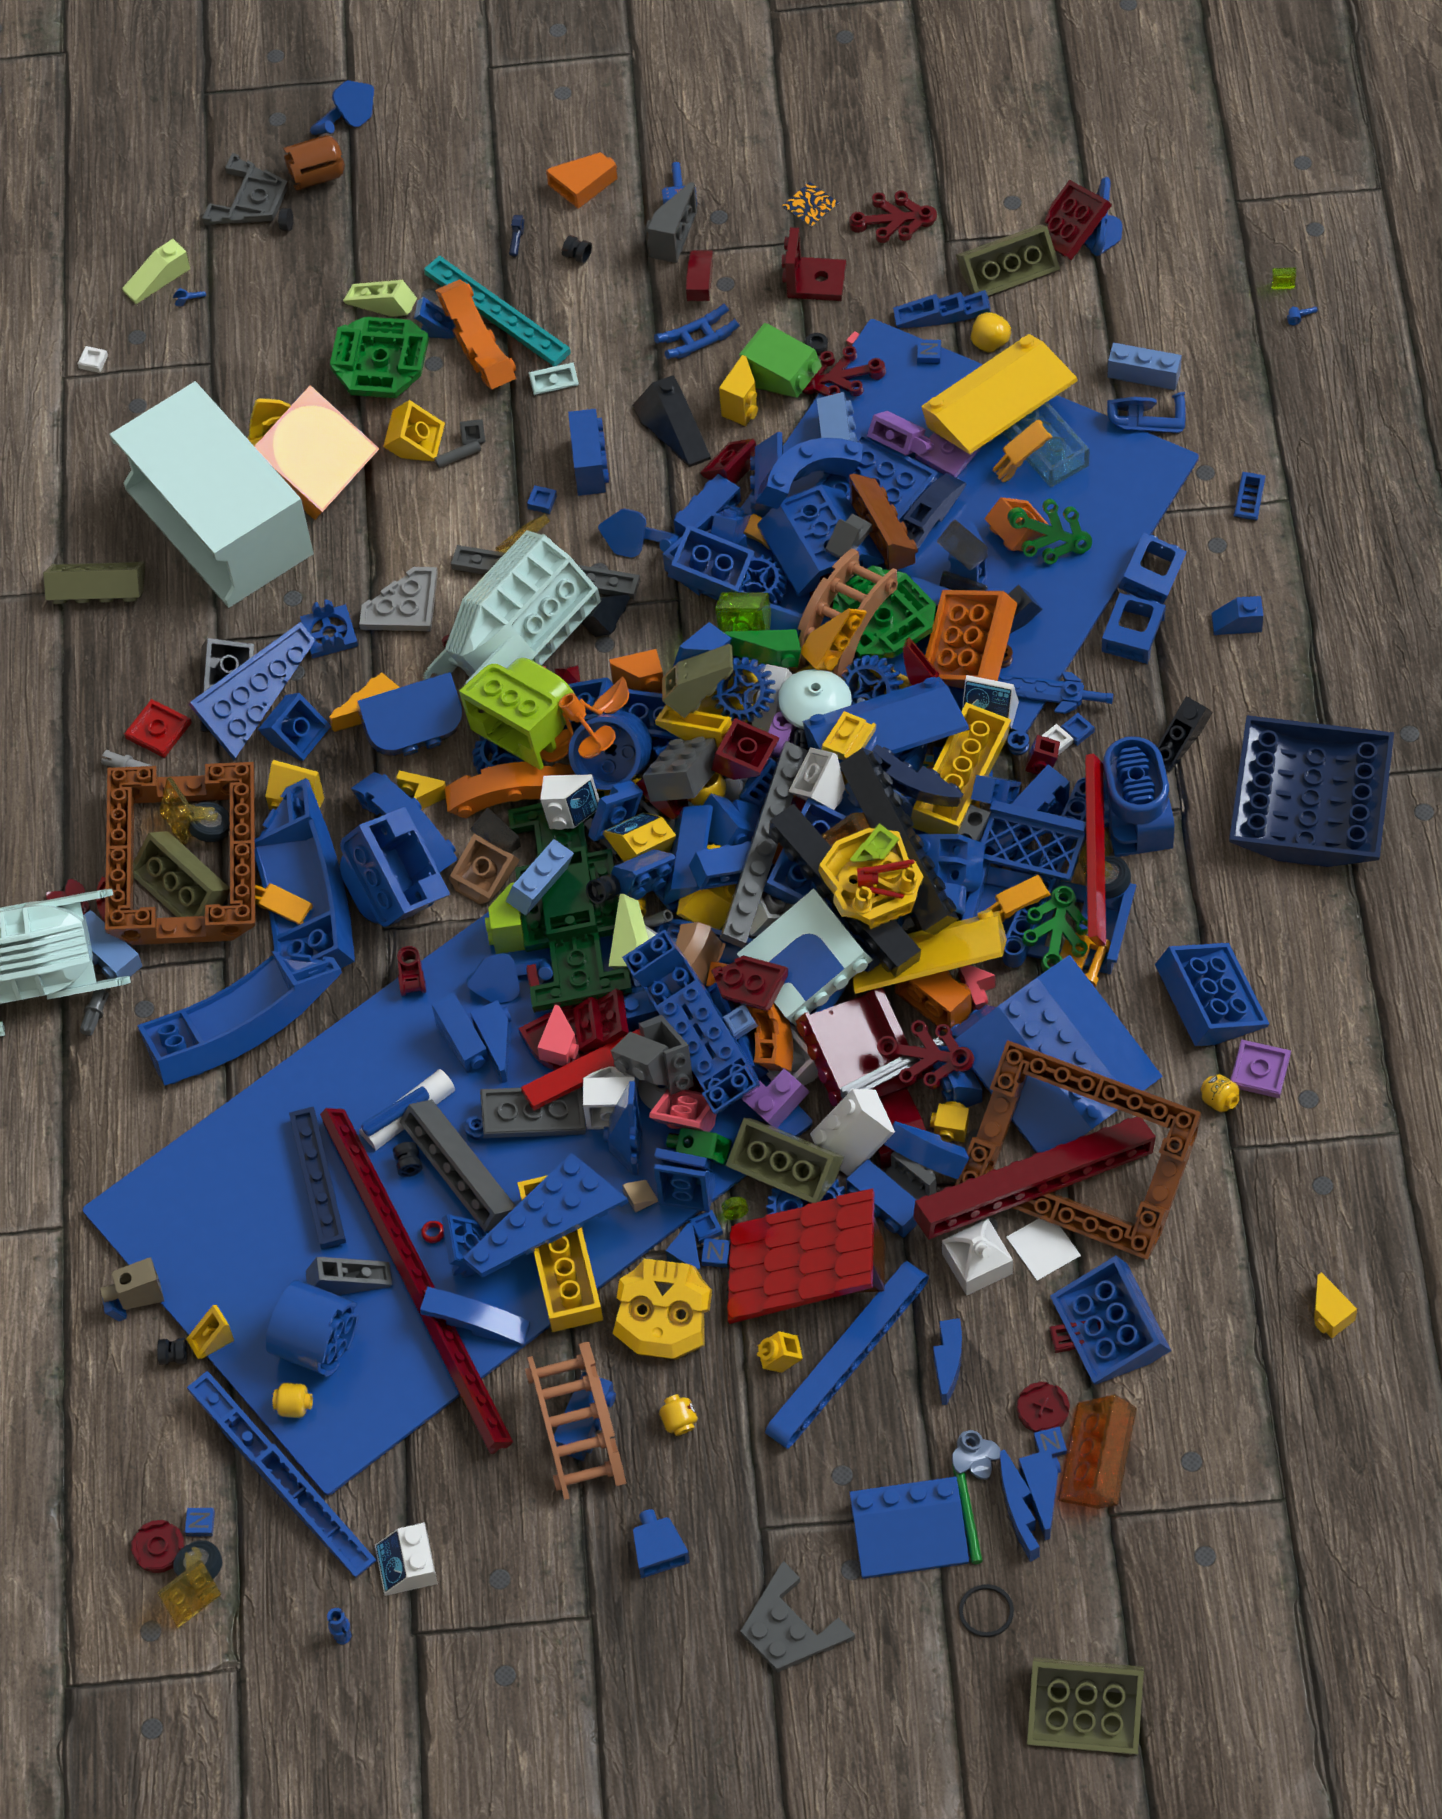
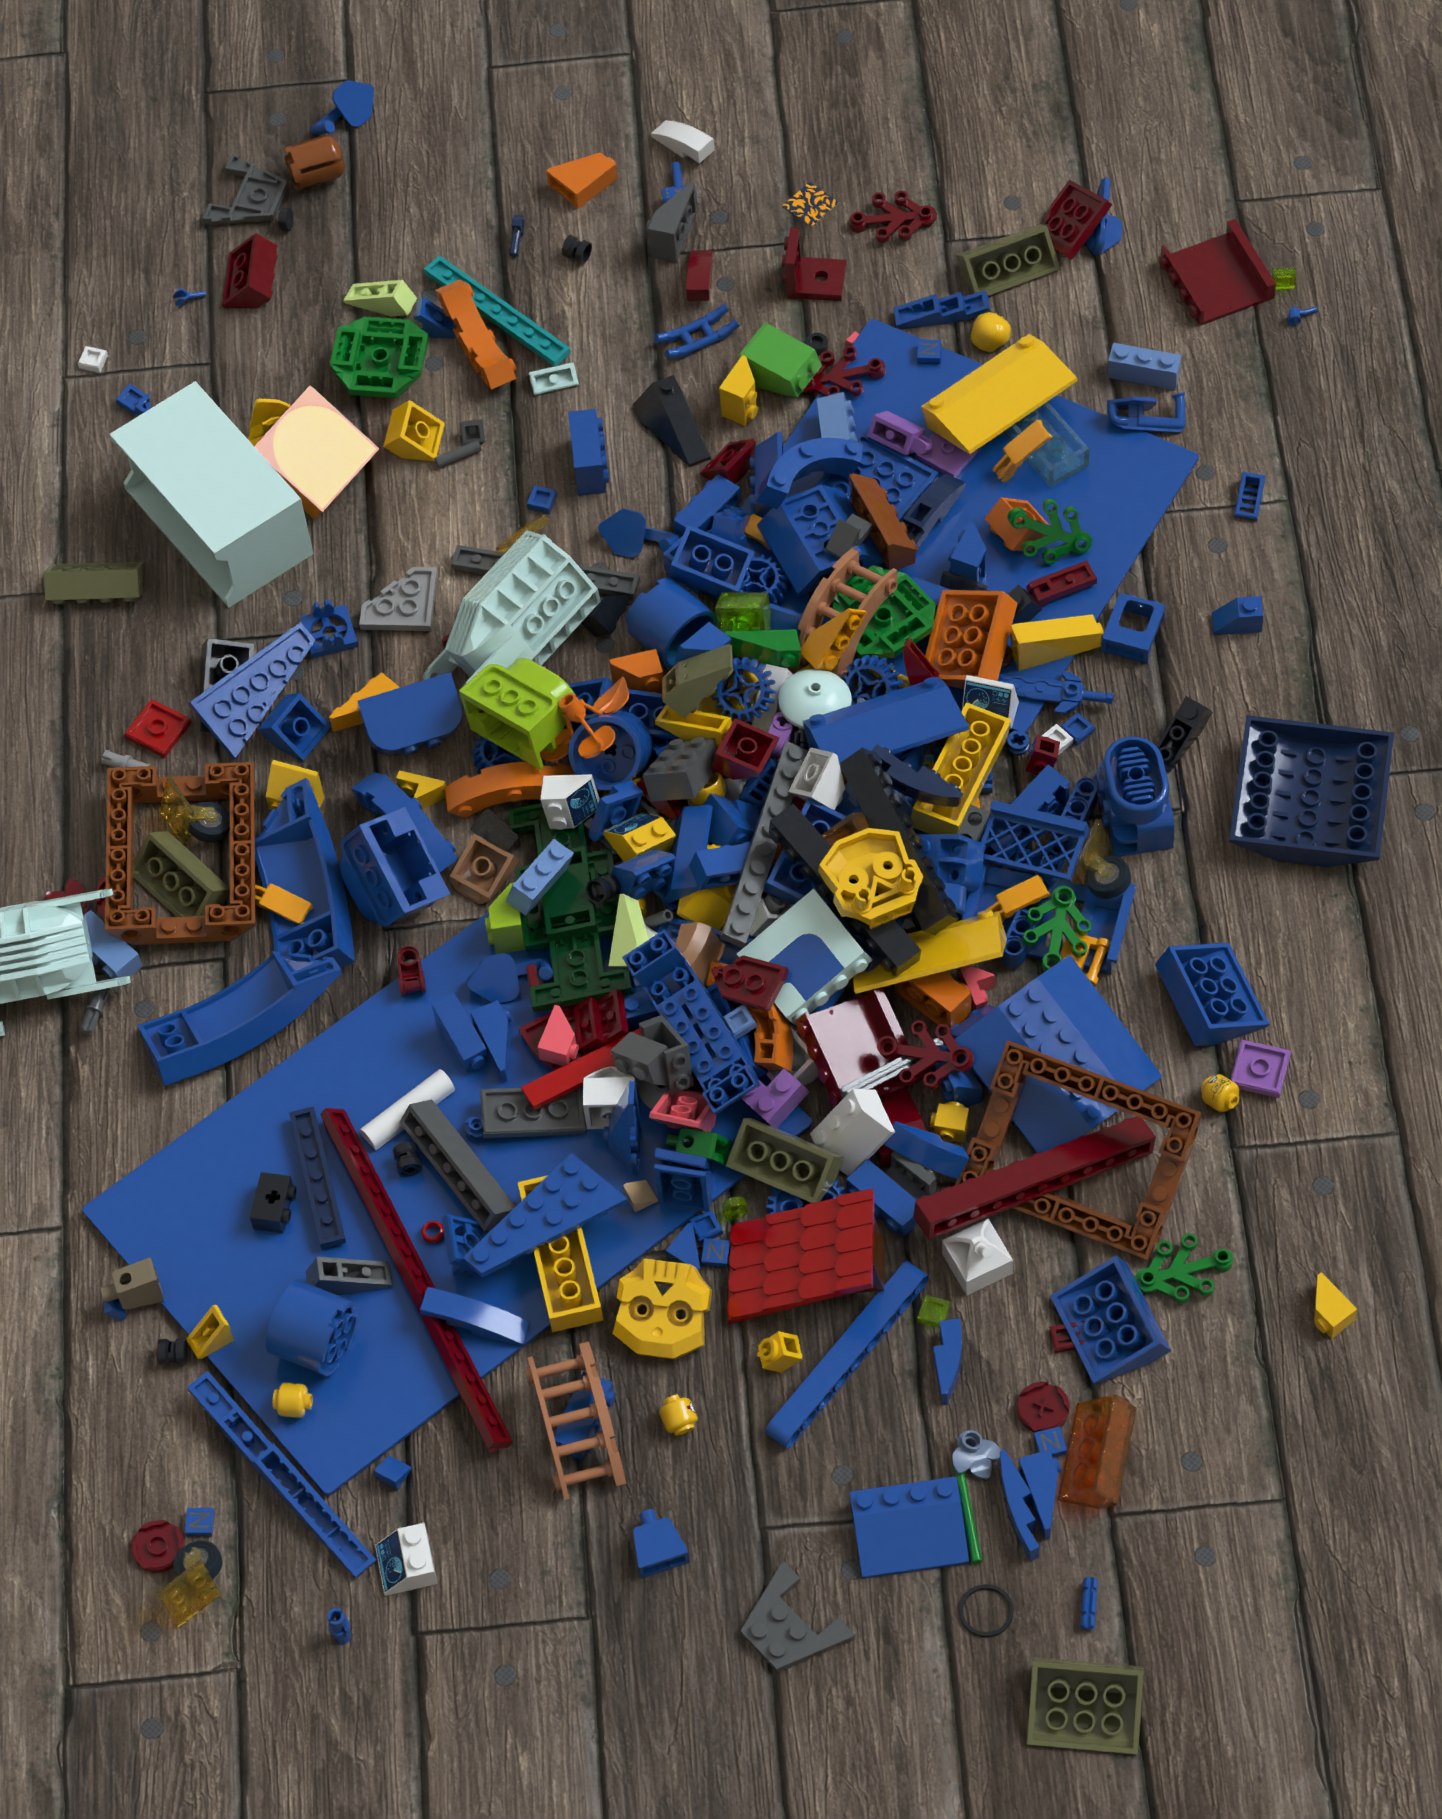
(134, 400): none -> blue slope
(157, 271): yellowish green slope -> none
(250, 273): none -> dark red slope
(272, 1202): none -> black brick
(392, 1472): none -> blue slope
(393, 1112): blue axle -> none
(569, 674): dark red slope -> none
(667, 618): none -> blue brick
(684, 140): none -> white slope
(848, 735): yellow plate -> none
(869, 876): red plant -> none
(876, 846): lime slope -> none
(933, 1310): none -> clear neon green tile
(963, 545): clear smoke slope -> none
(993, 788): blue slope -> none
(1043, 1247): white sticker -> none
(1053, 639): none -> yellow slope
(1062, 583): none -> dark red plate
(1089, 1601): none -> blue axle
(1095, 850): red tile -> none
(1147, 583): blue window -> none
(1180, 1271): none -> green plant
(1219, 275): none -> dark red panel

